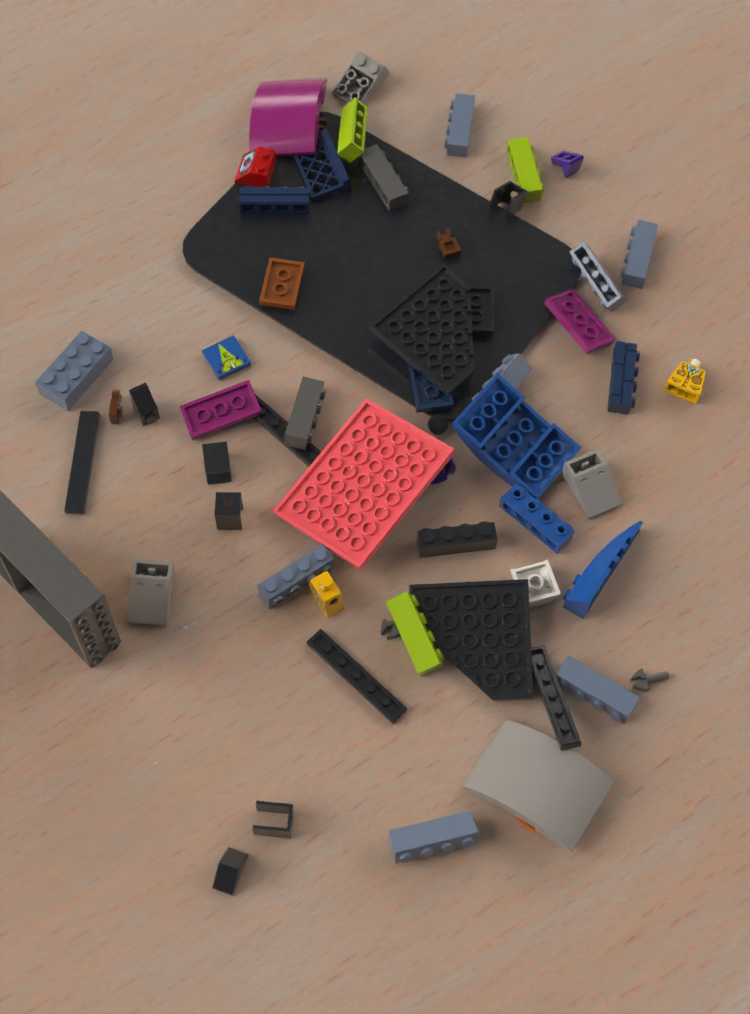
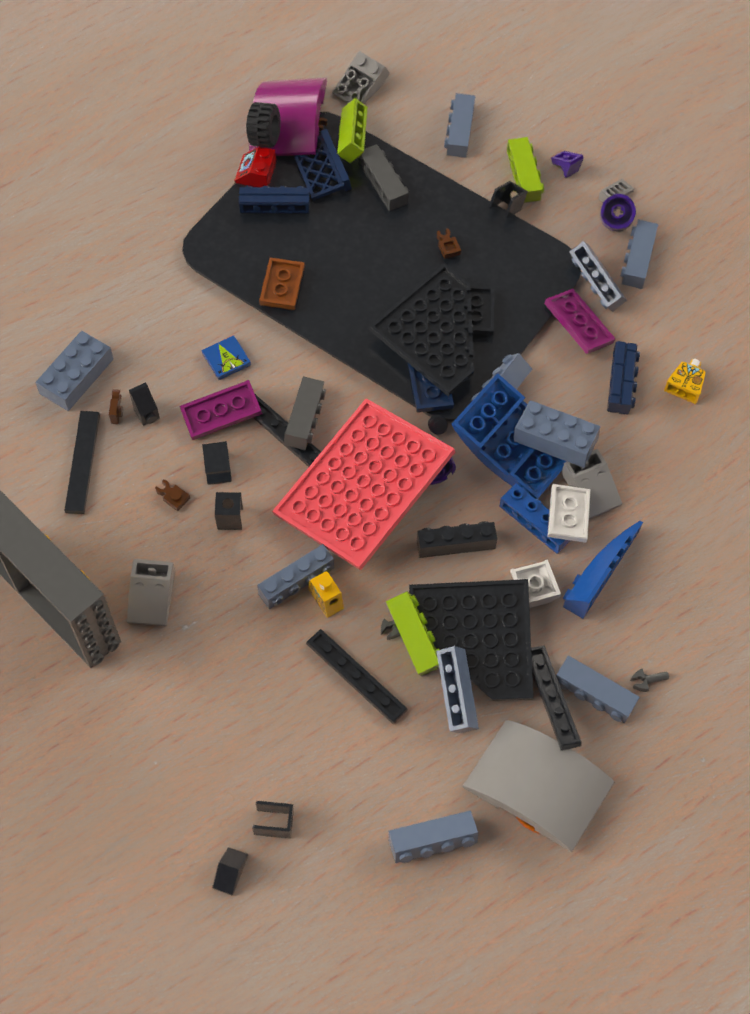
(173, 496): none -> reddish brown plate
(263, 124): none -> black tyre
(457, 690): none -> sand blue brick
(556, 433): none -> sand blue brick
(569, 513): none -> white tile
(605, 193): none -> light grey slope
(626, 207): none -> dark purple brick

